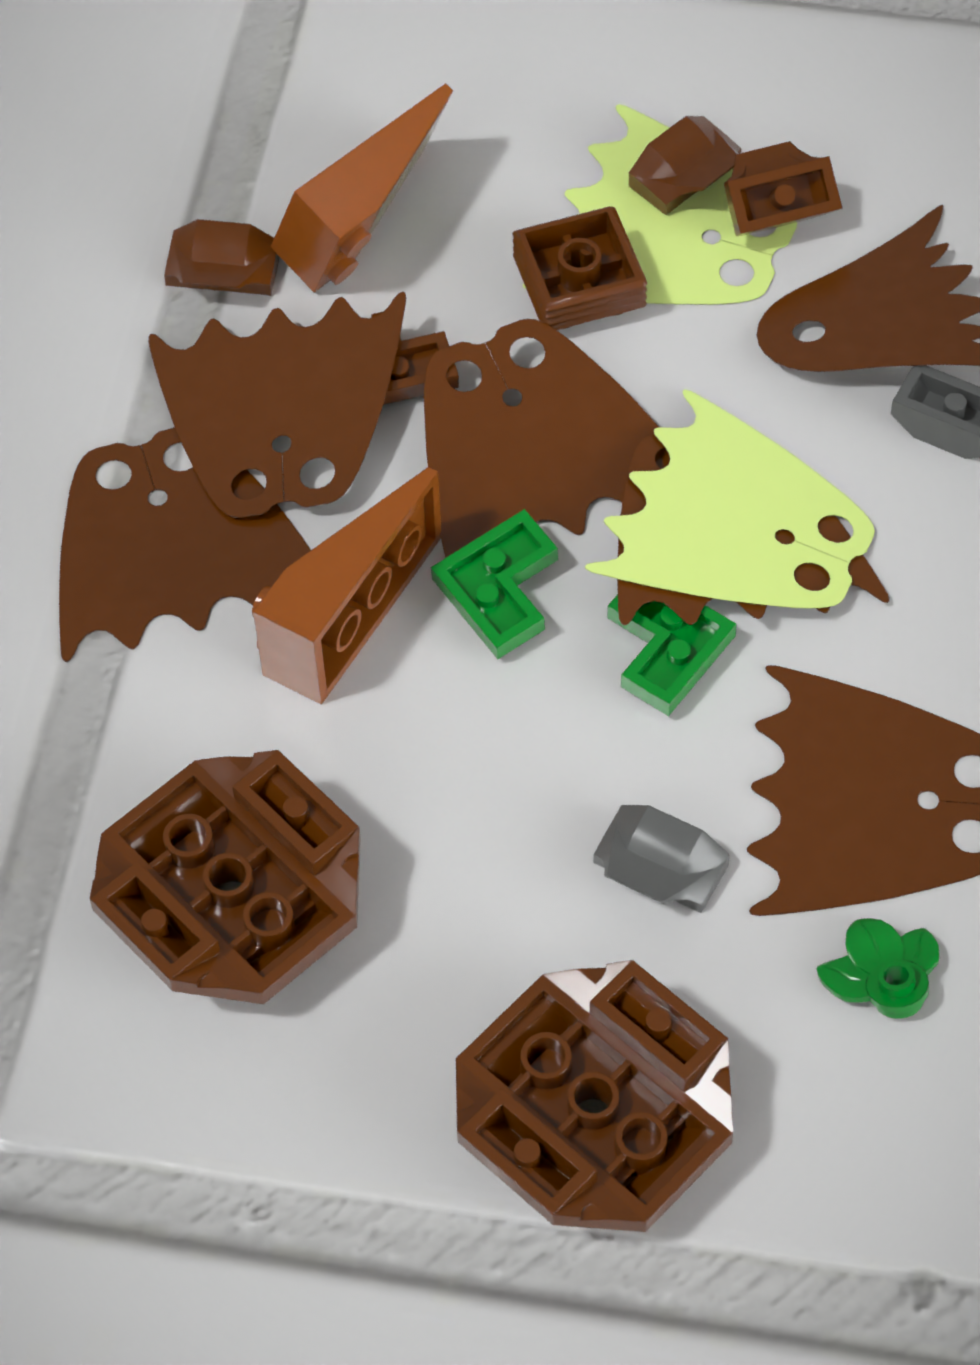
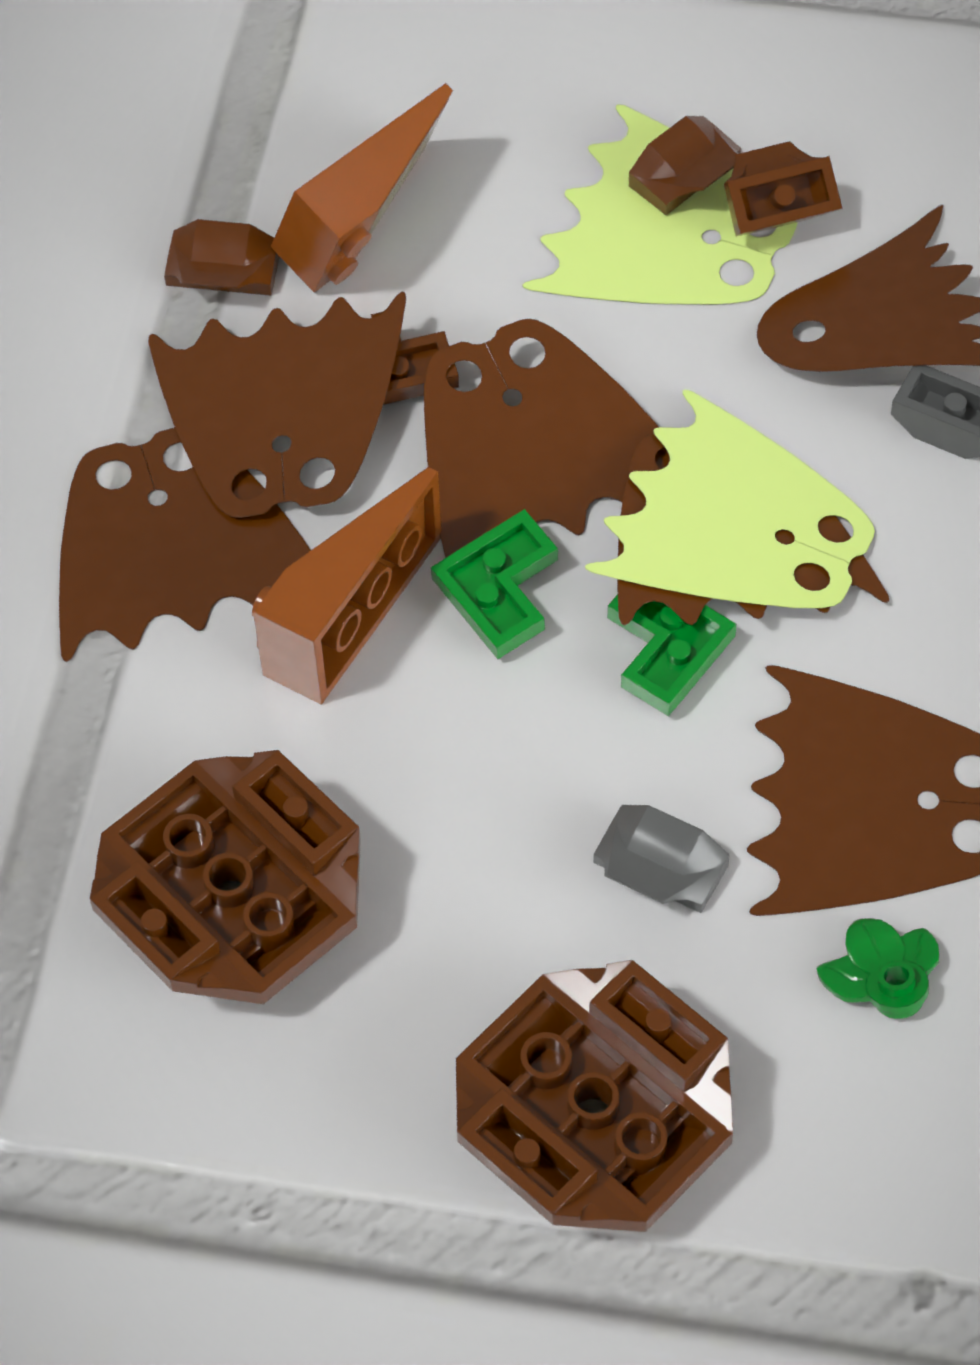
(579, 268): reddish brown brick -> none

